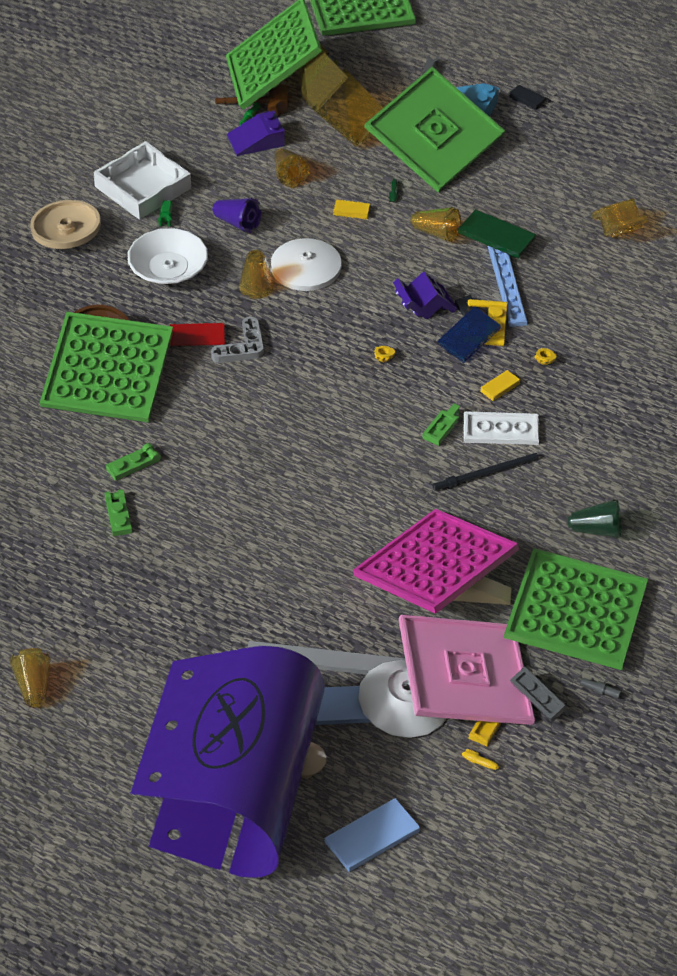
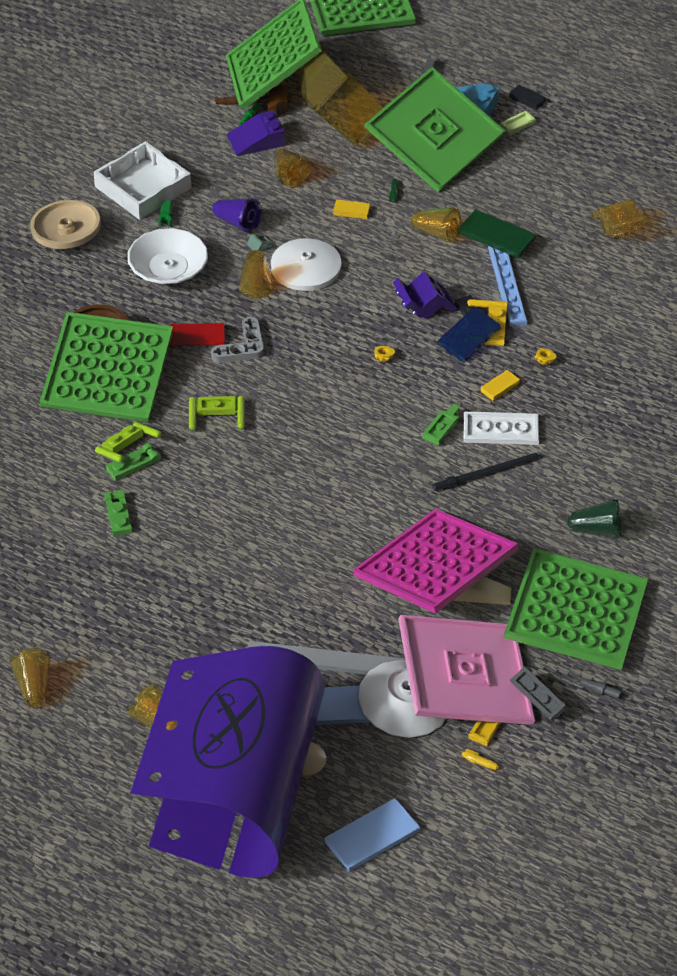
(124, 438): none -> lime plate
(147, 705): none -> clear yellow cone
(217, 406): none -> lime plate
(259, 242): none -> sand green slope
(518, 123): none -> yellowish green tile

